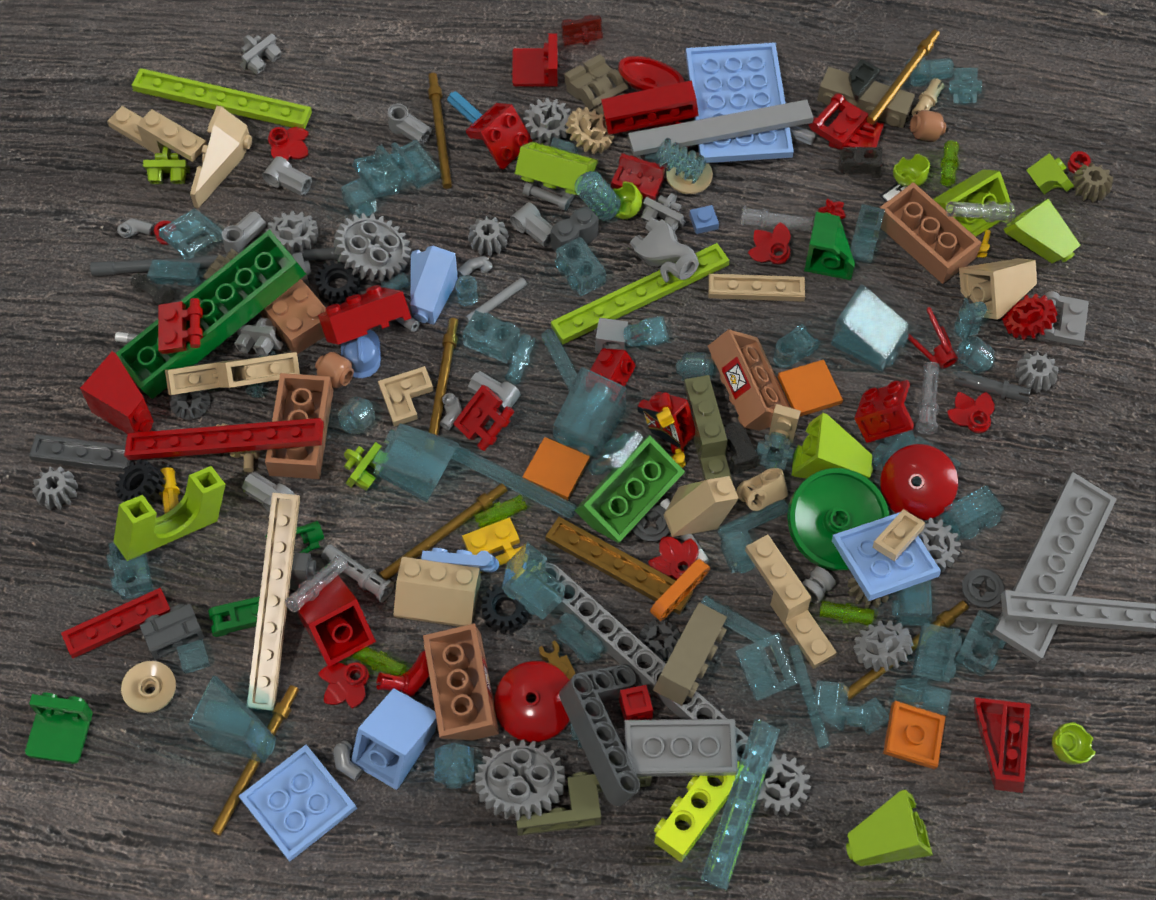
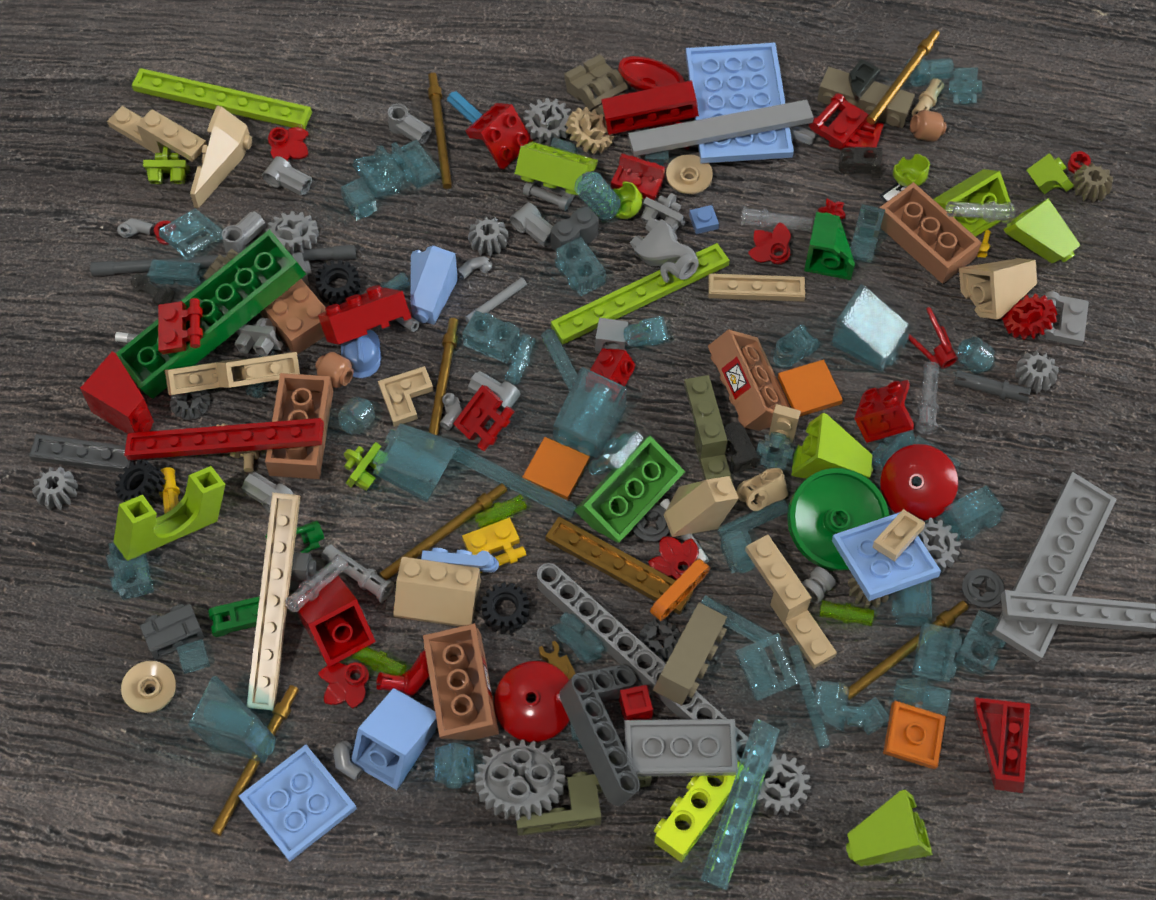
(58, 728): green bracket -> none
(114, 623): red plate -> none
(255, 49): light grey hips -> none
(372, 247): light grey gear -> none
(466, 290): clear light blue bush -> none
(530, 583): clear light blue brick -> none
(536, 65): red bracket -> none
(581, 30): clear red hips -> none
(670, 420): torso -> none
(680, 159): clear light blue piece -> none
(695, 365): clear light blue head -> none
(883, 645): light grey gear -> none
(949, 163): clear neon green pin -> none
(969, 319): clear light blue hinge -> none
(969, 410): red plate -> none
(1072, 744): lime hair -> none

